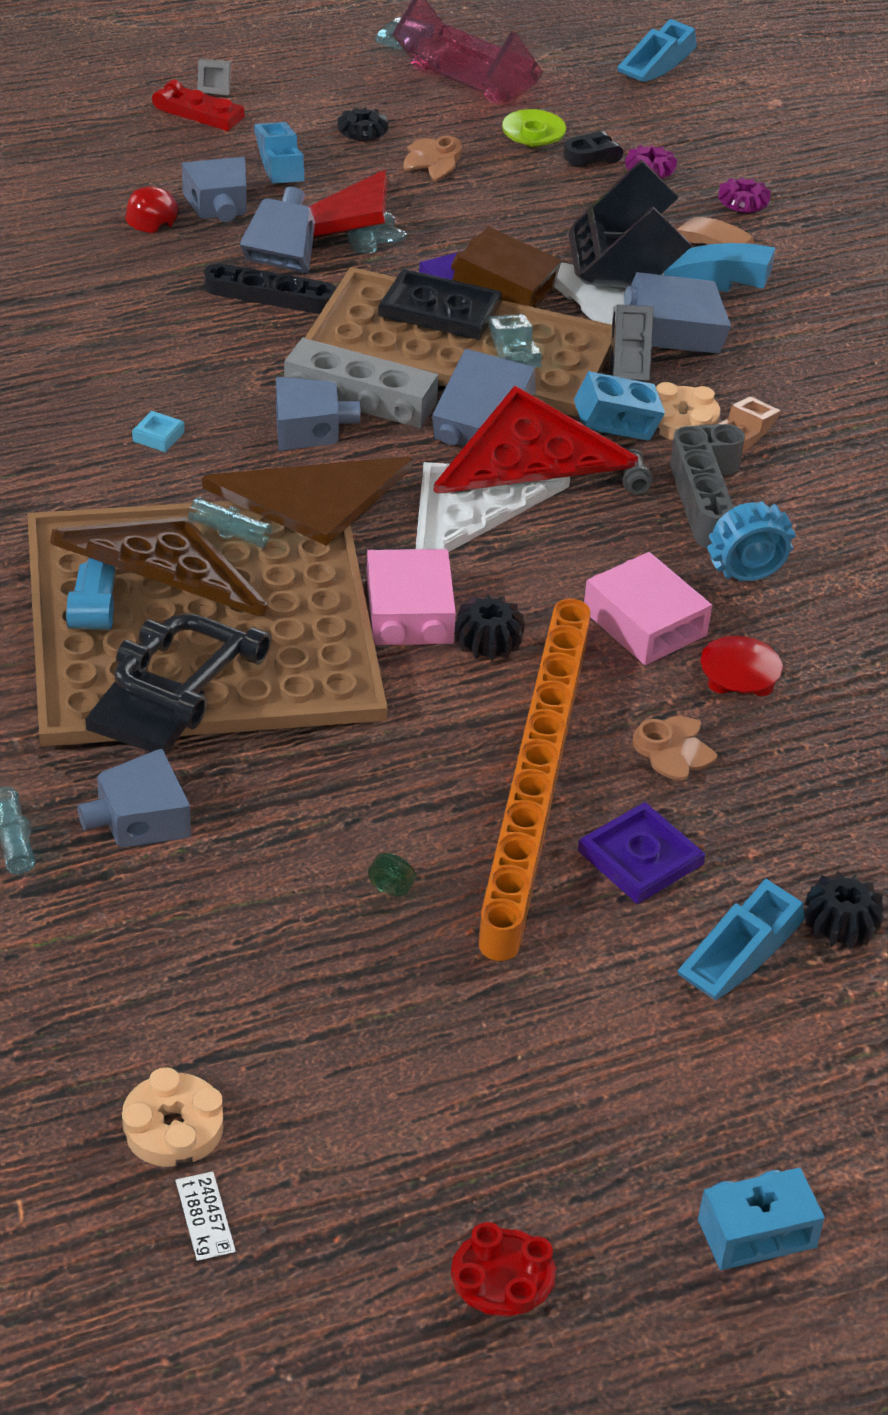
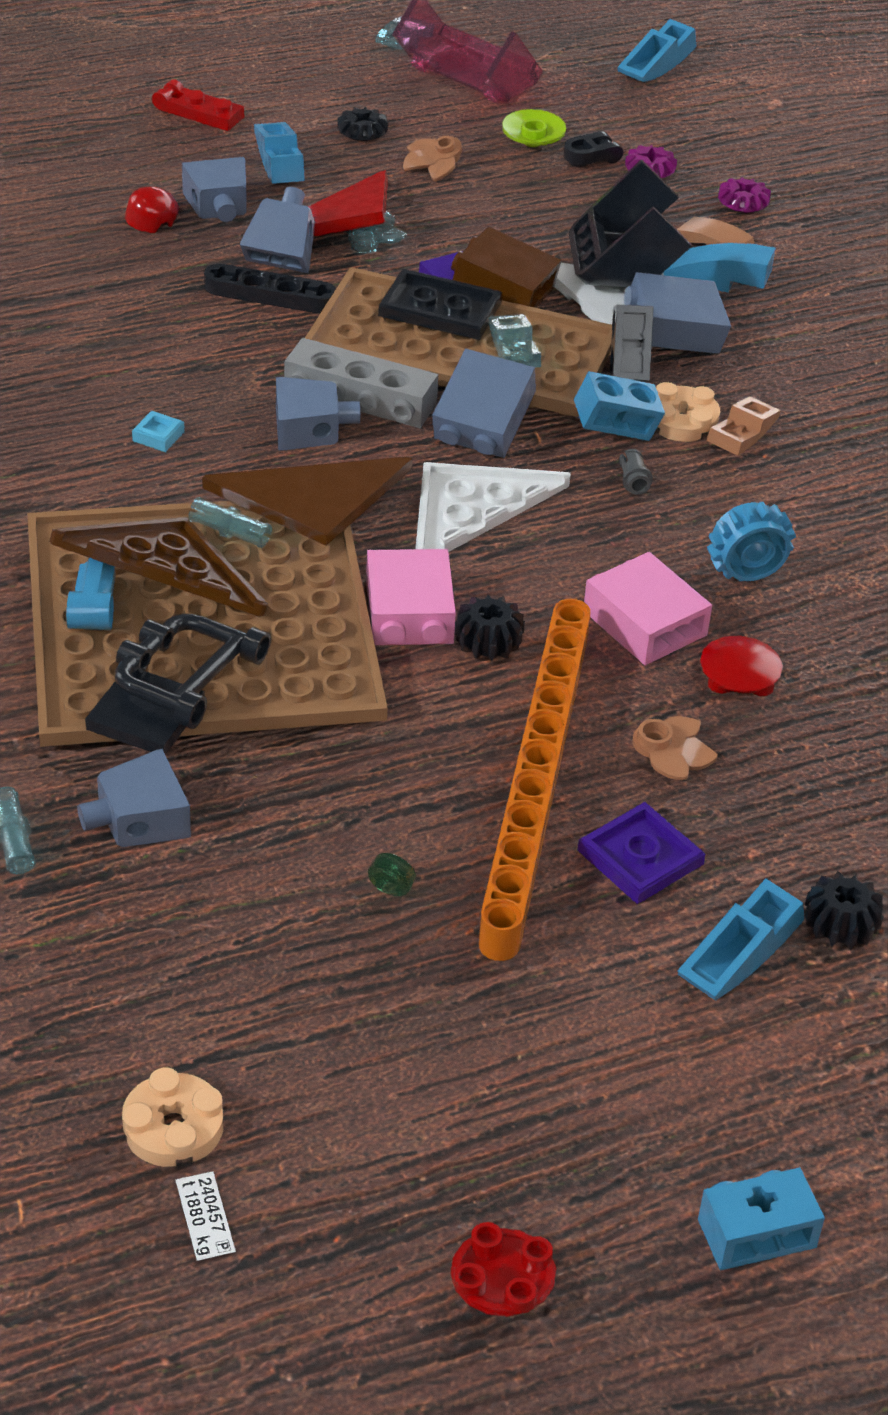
(214, 76): light grey tile -> none
(527, 444): red tile -> none
(697, 464): dark grey beam -> none

